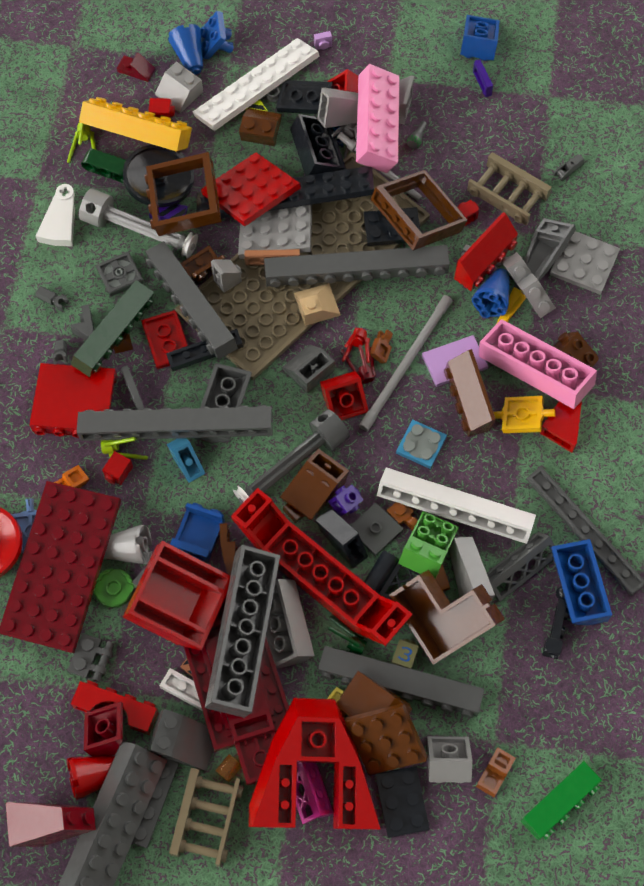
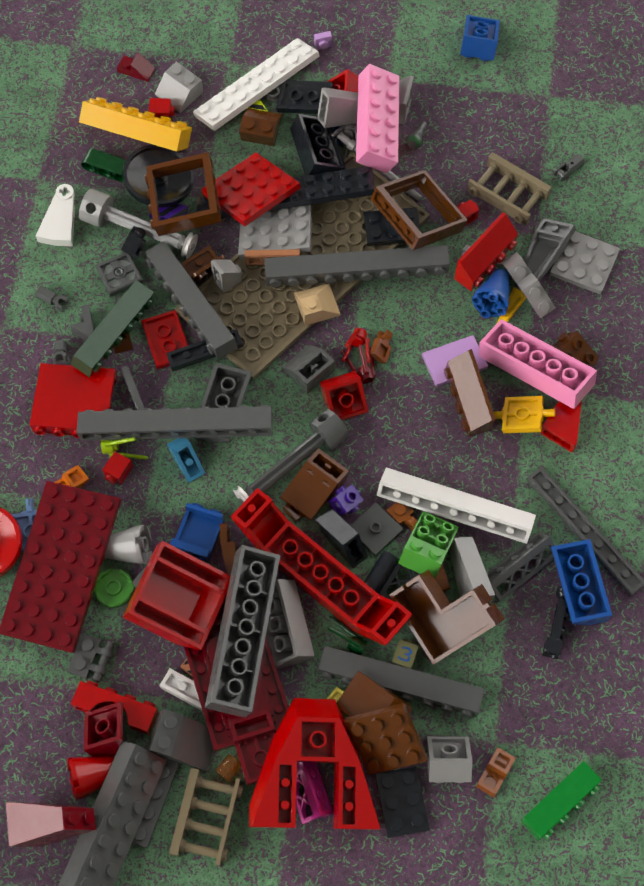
(83, 133): lime plant -> none
(134, 242): none -> black brick
(188, 46): blue cone -> none
(215, 35): blue plate -> none
(371, 415): light grey piece -> none
(421, 444): light grey piece -> none
(482, 78): dark purple tile -> none

